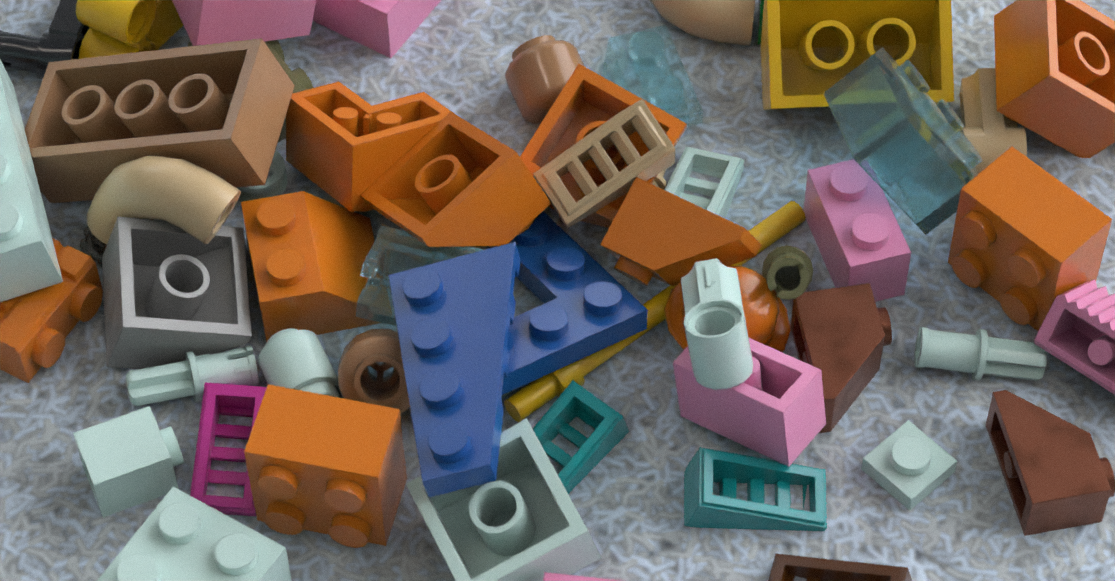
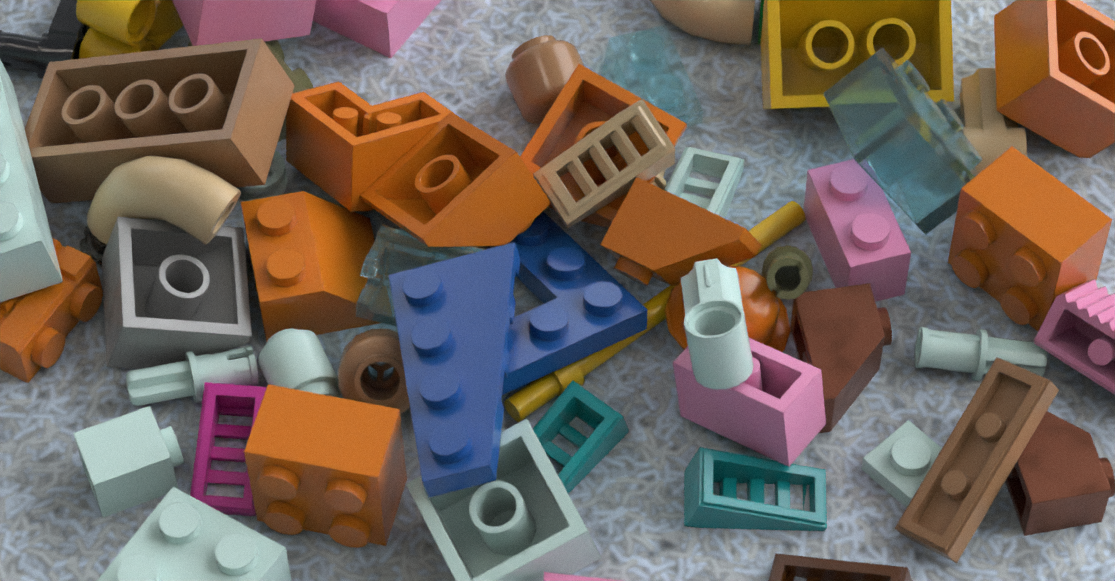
(977, 459): none -> medium nougat tile

